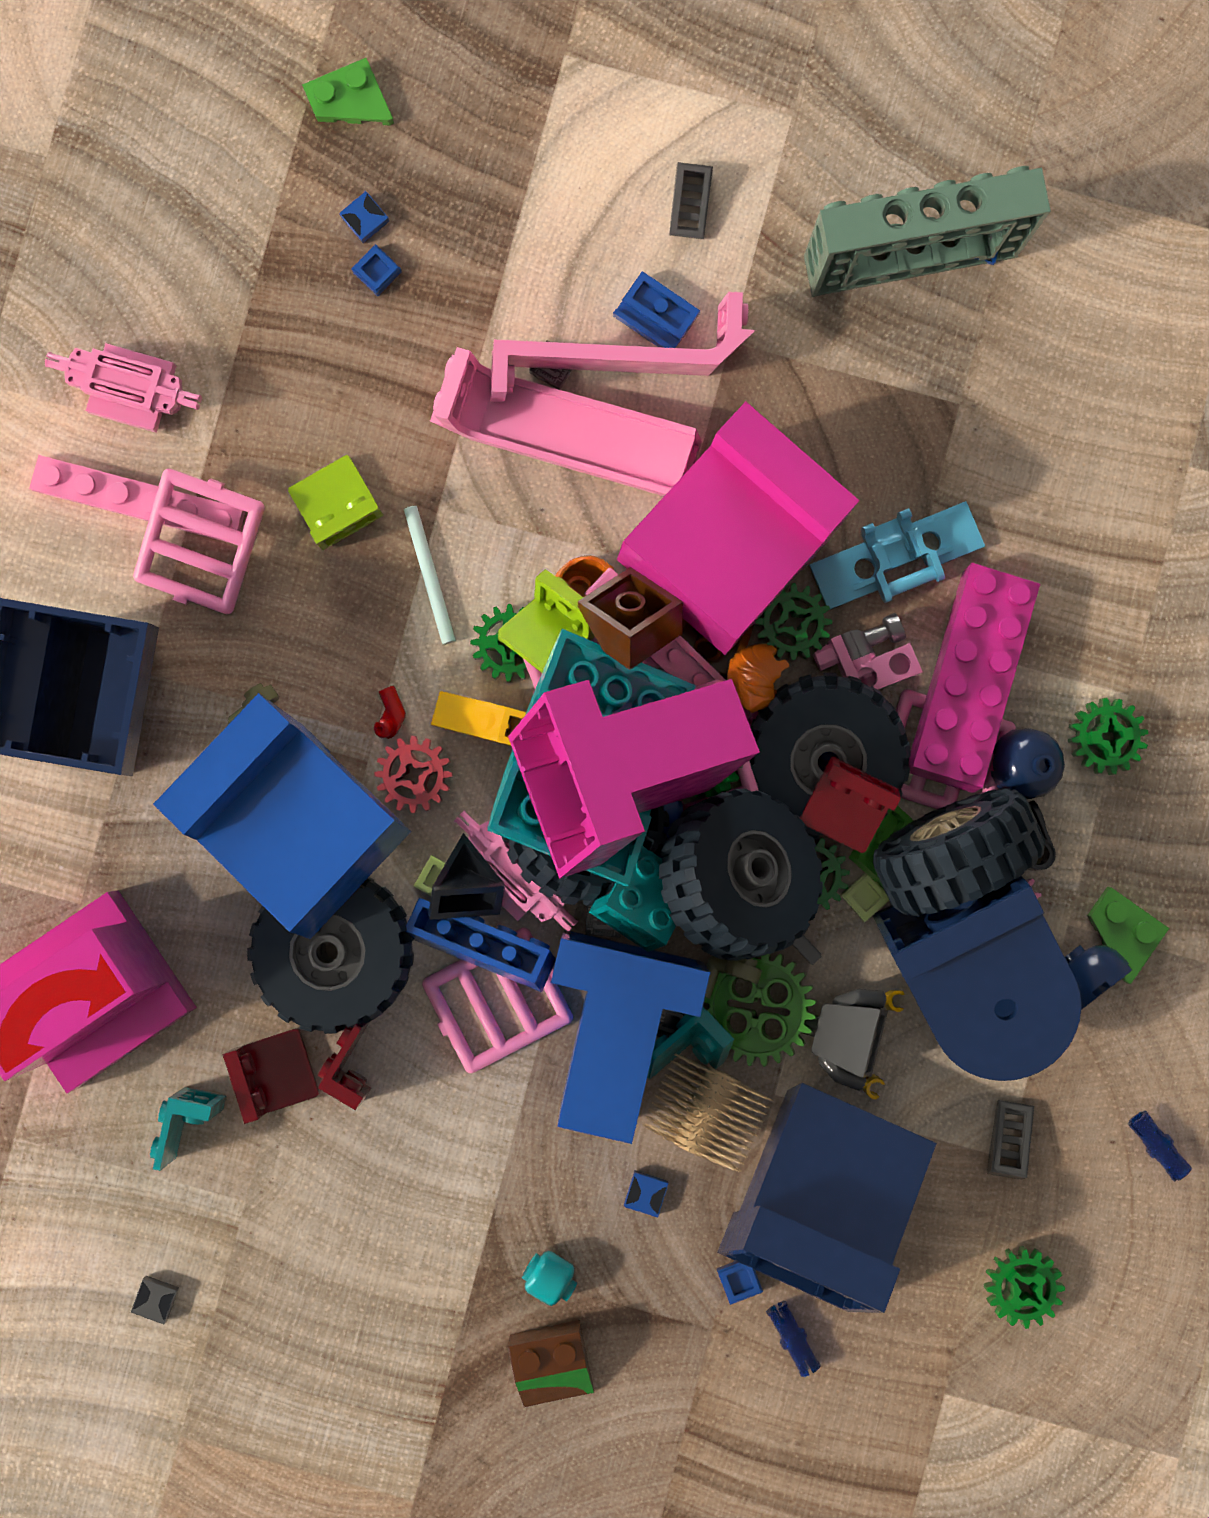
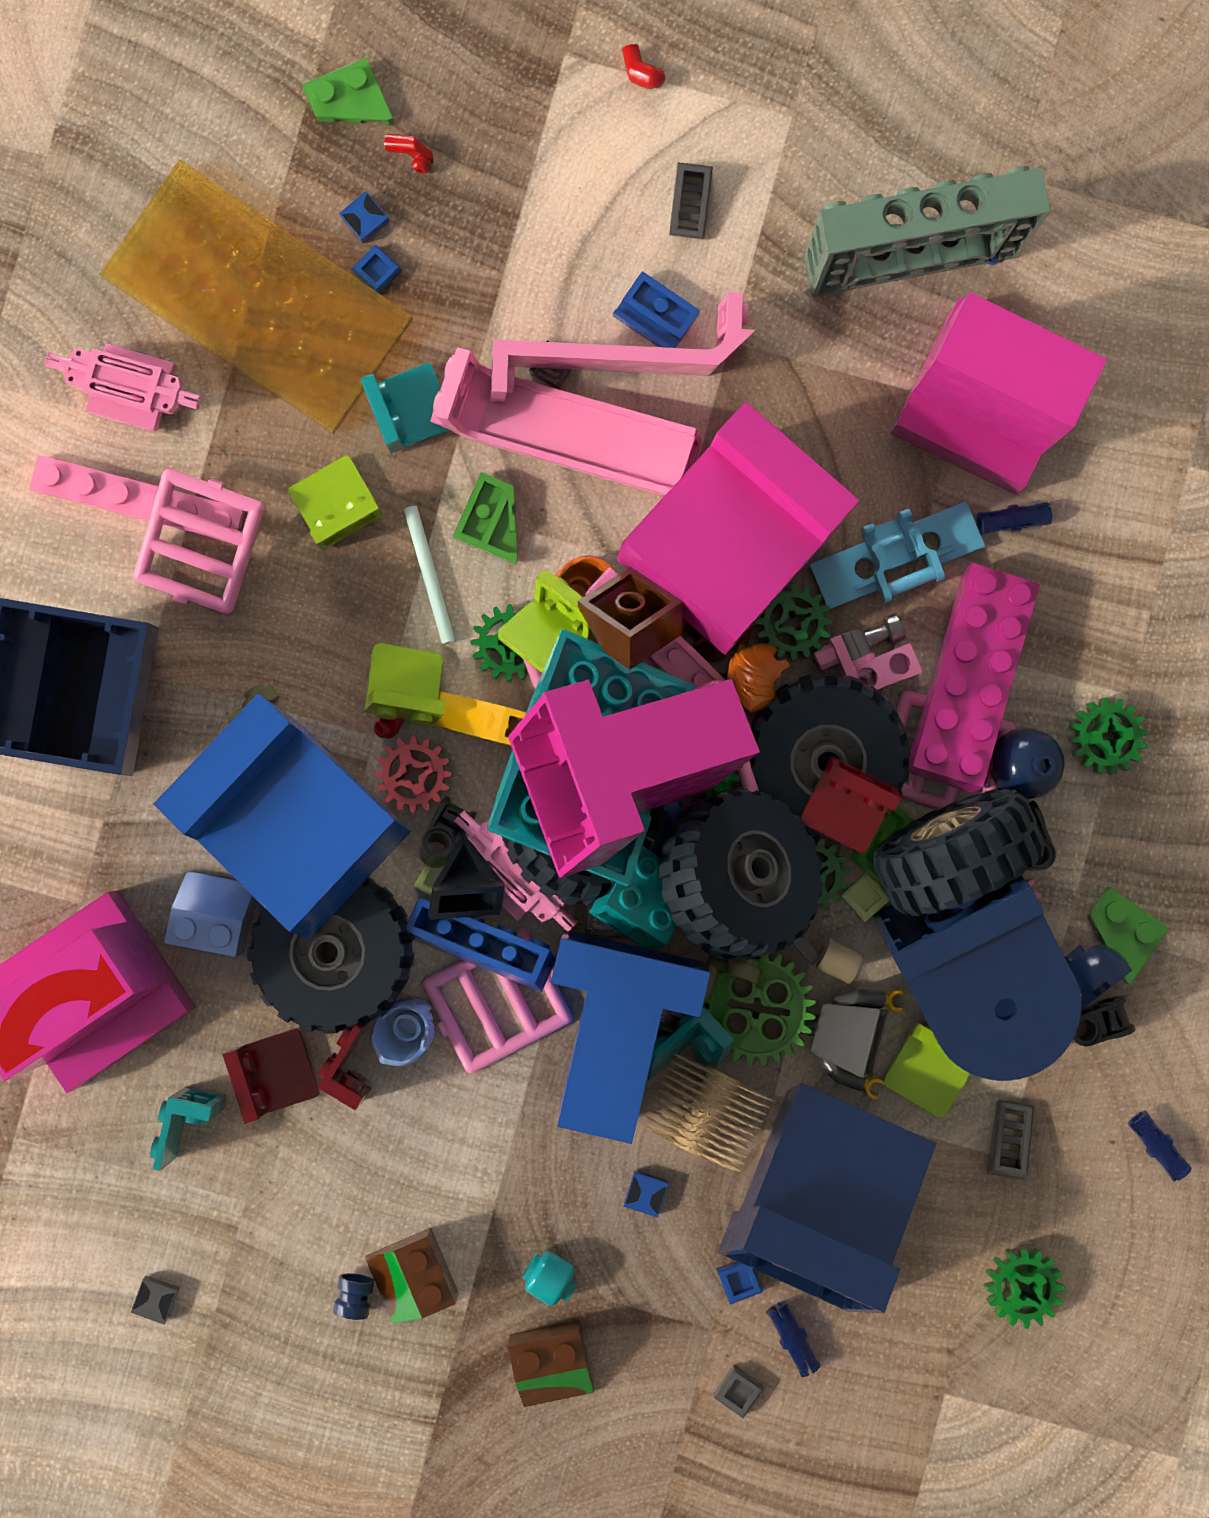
(210, 915): none -> light blue slope
(256, 296): none -> clear yellow plate
(353, 1296): none -> dark blue wheel
(403, 1032): none -> light blue hair
(404, 406): none -> teal bracket
(404, 684): none -> lime bracket
(412, 146): none -> red arm
(413, 1277): none -> reddish brown slope
(444, 831): none -> black piece
(490, 519): none -> bright green wing
(641, 72): none -> red arm
(738, 1391): none -> dark grey tile
(839, 961): none -> dark tan piece
(925, 1073): none -> lime bracket
(996, 393): none -> dark pink piece
(1014, 518): none -> clear blue pin
(1105, 1021): none -> black piece

